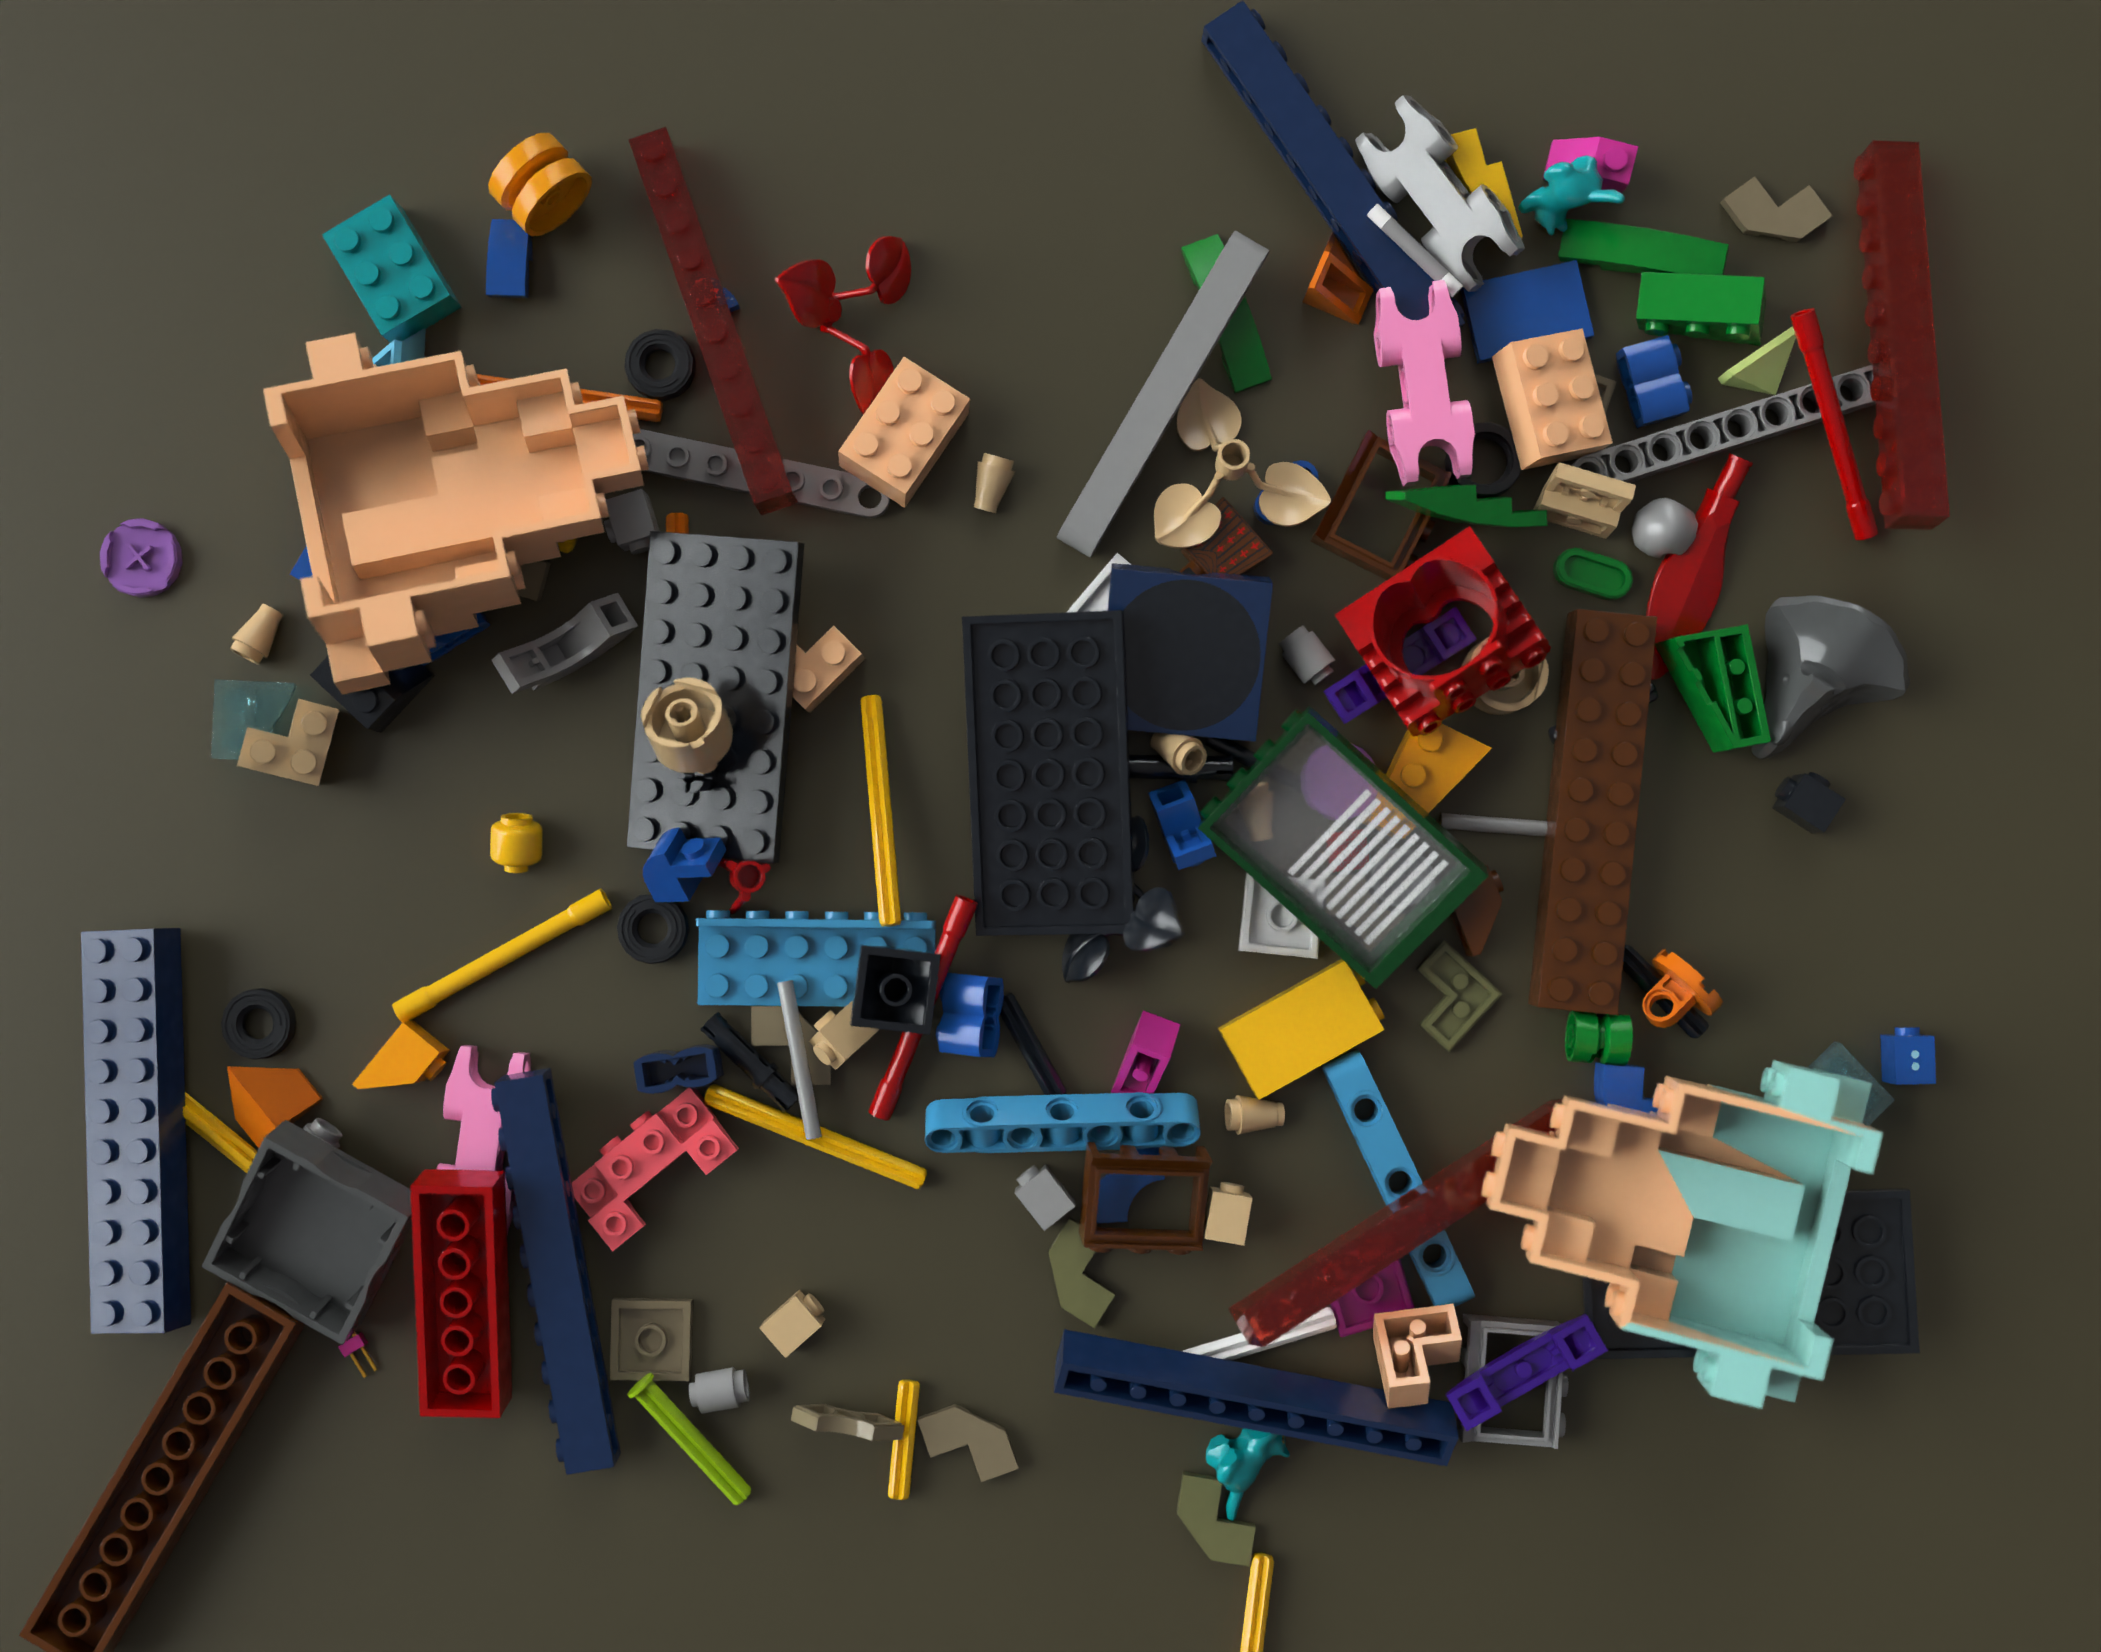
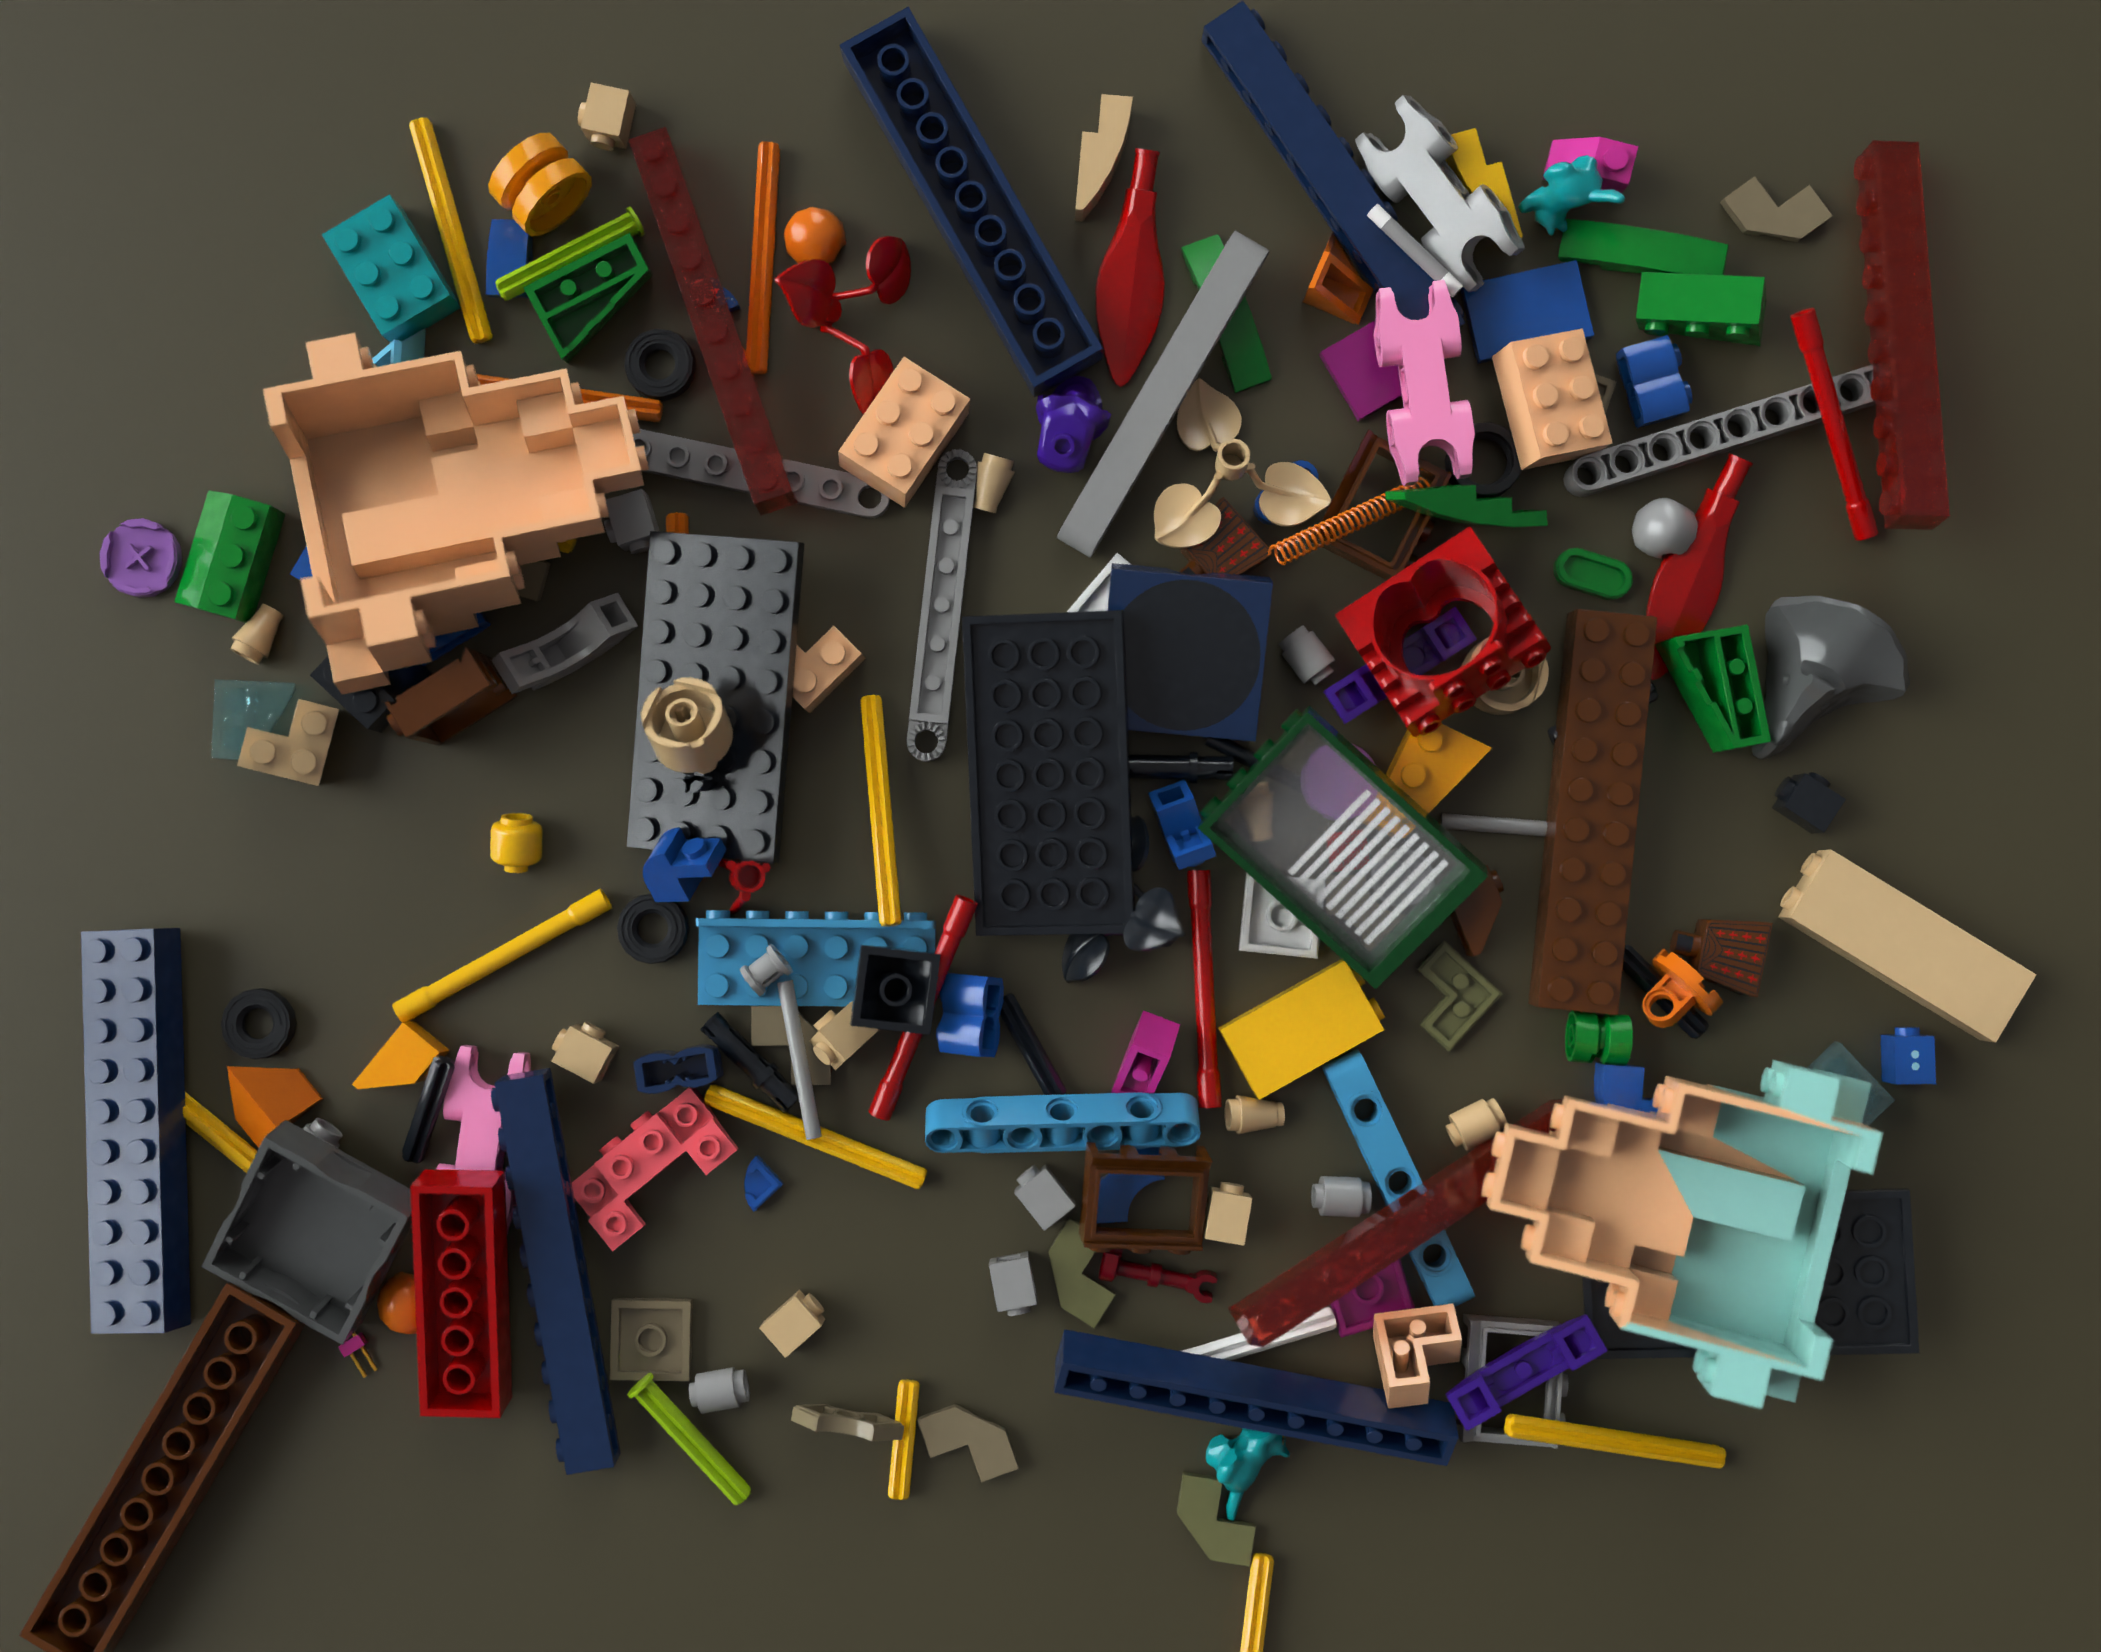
(230, 556): none -> green slope
(397, 1303): none -> orange hair
(428, 1109): none -> black axle
(450, 230): none -> yellow axle
(450, 700): none -> reddish brown window
(513, 282): none -> lime axle
(584, 1051): none -> tan brick
(588, 293): none -> green wedge
(607, 116): none -> tan brick
(760, 1183): none -> blue tile
(762, 256): none -> orange axle
(766, 970): none -> light grey bush
(814, 235): none -> orange hair
(942, 605): none -> light grey plate
(971, 202): none -> dark blue brick
(1013, 1283): none -> light grey brick
(1070, 424): none -> dark purple head
(1102, 152): none -> tan slope
(1131, 276): none -> red animal
(1154, 1275): none -> dark red piece
(1181, 752): tan cone -> none
(1208, 1073): none -> red piece
(1341, 1196): none -> light grey brick
(1357, 373): none -> magenta tile
(1364, 505): none -> orange piece
(1475, 1123): none -> tan brick
(1584, 500): tan slope -> none
(1614, 1441): none -> yellow axle
(1726, 952): none -> reddish brown torso
(1762, 368): yellowish green slope -> none
(1906, 945): none -> tan brick

